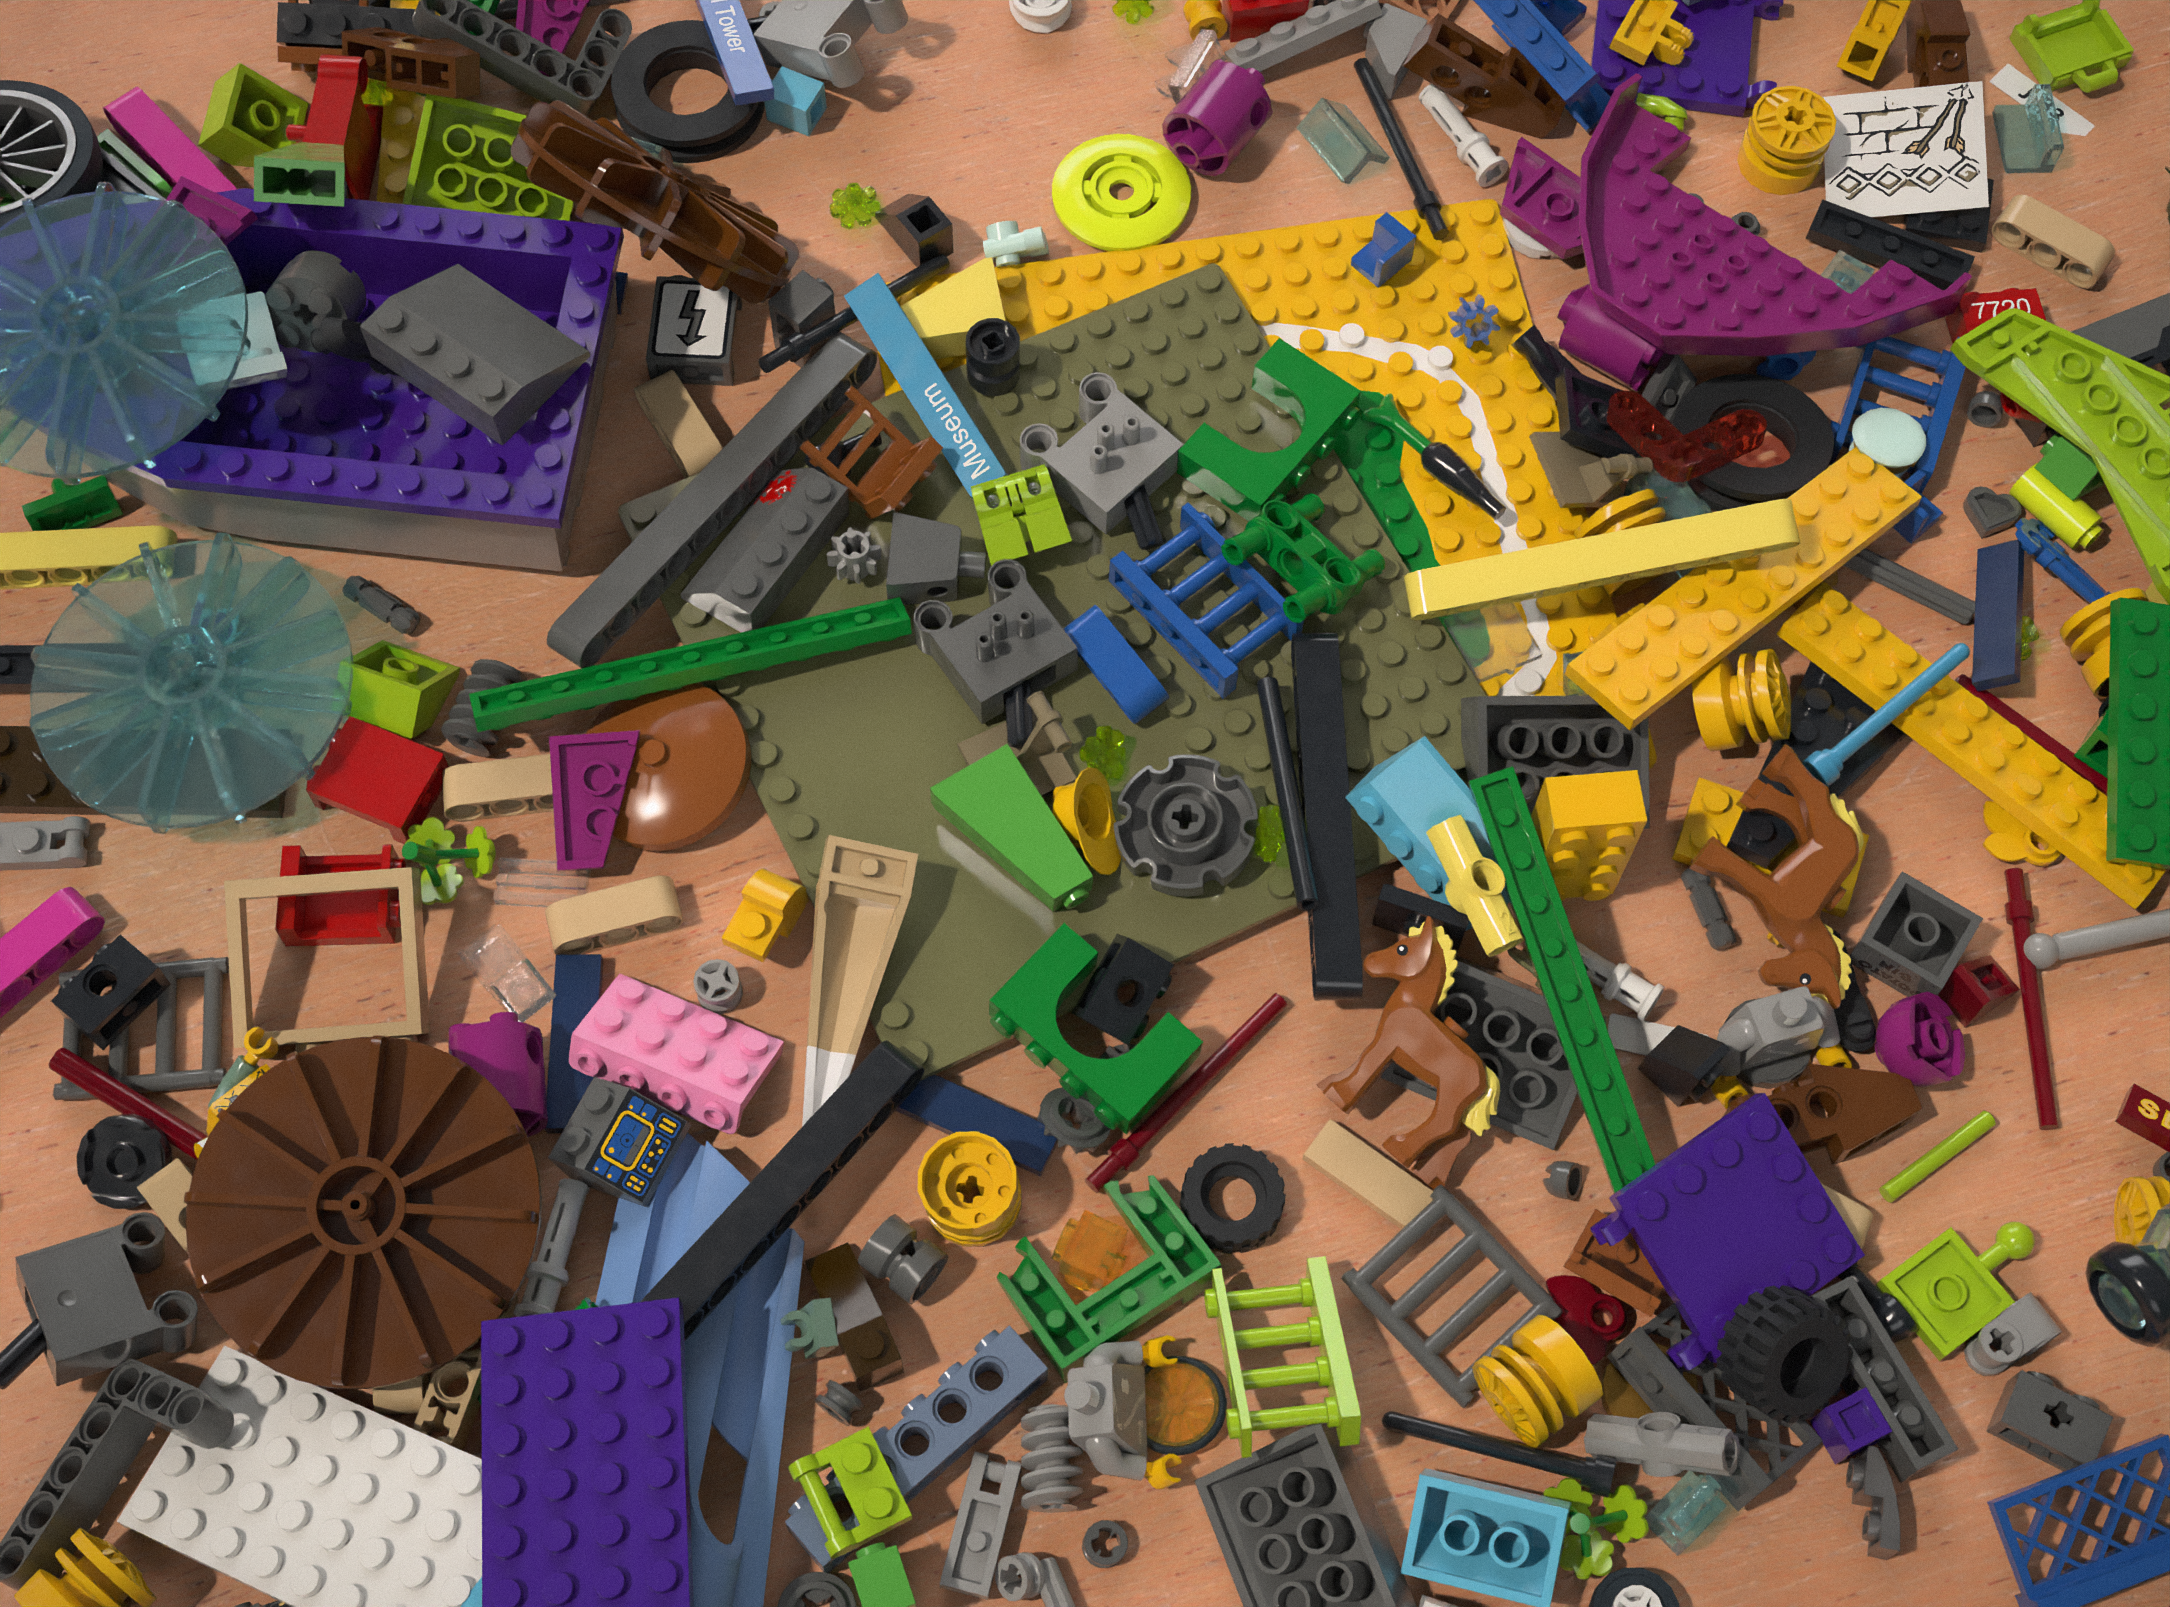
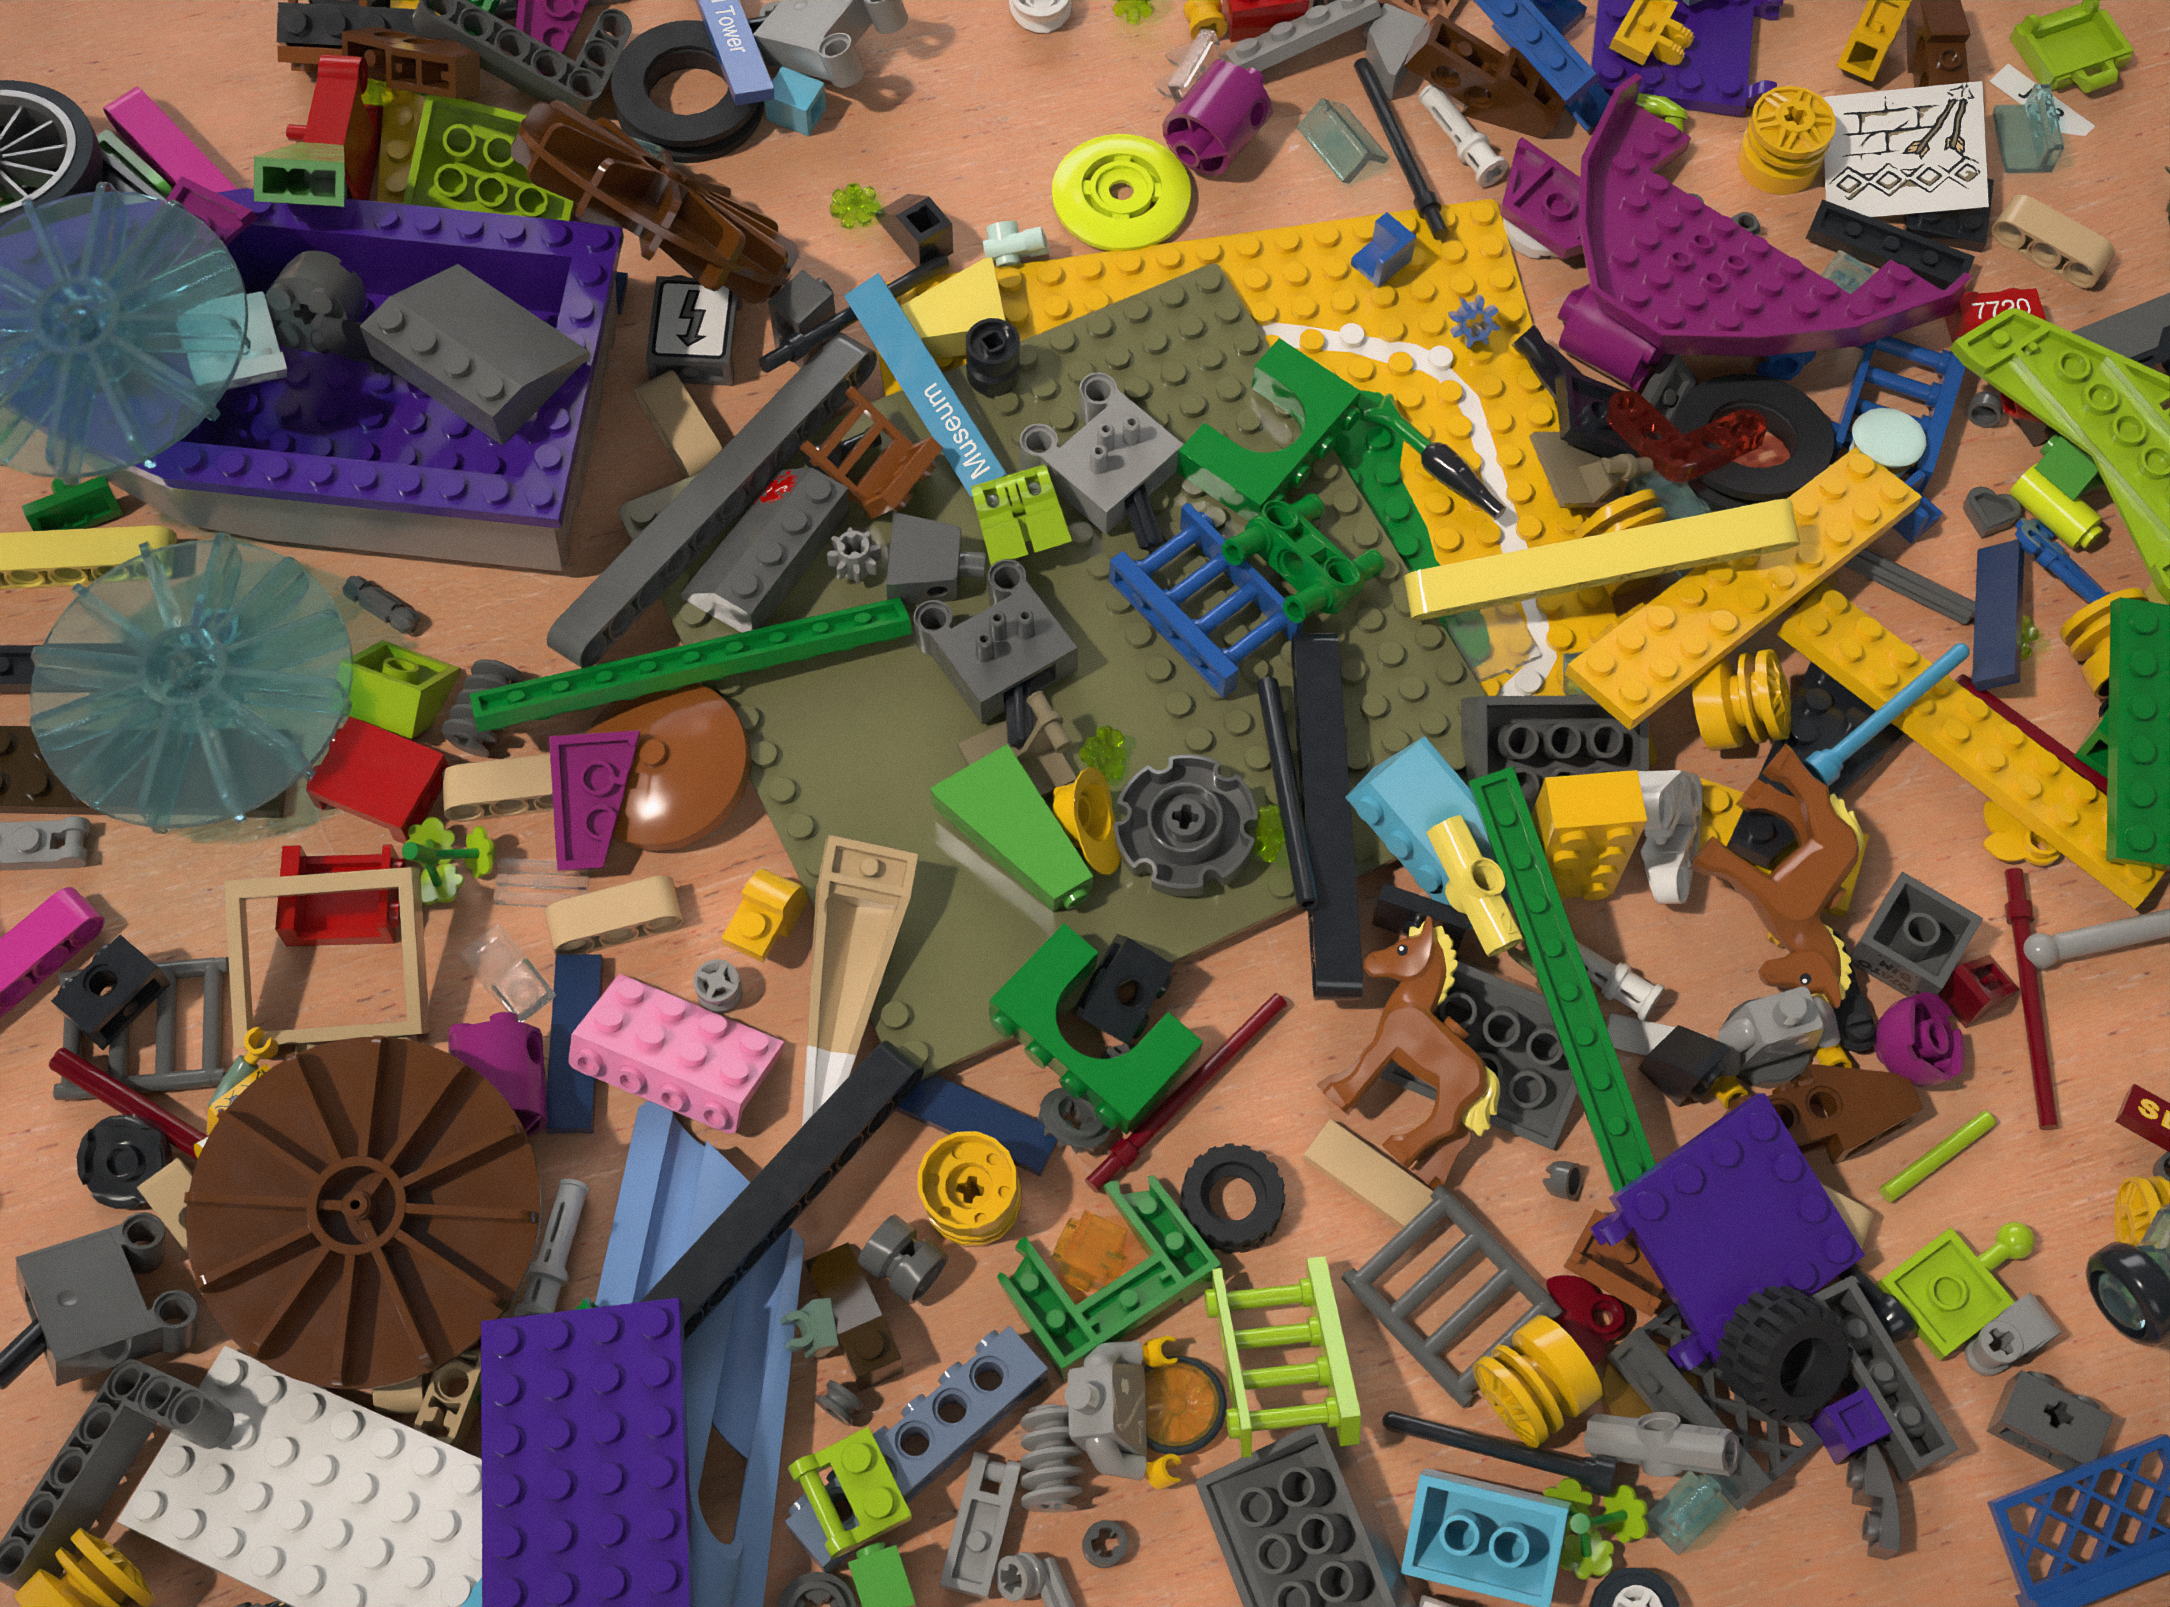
(248, 117): lime slope -> none
(619, 1142): slope -> none
(1116, 664): blue beam -> none
(1672, 831): none -> white connector
(1709, 909): dark grey axle -> none

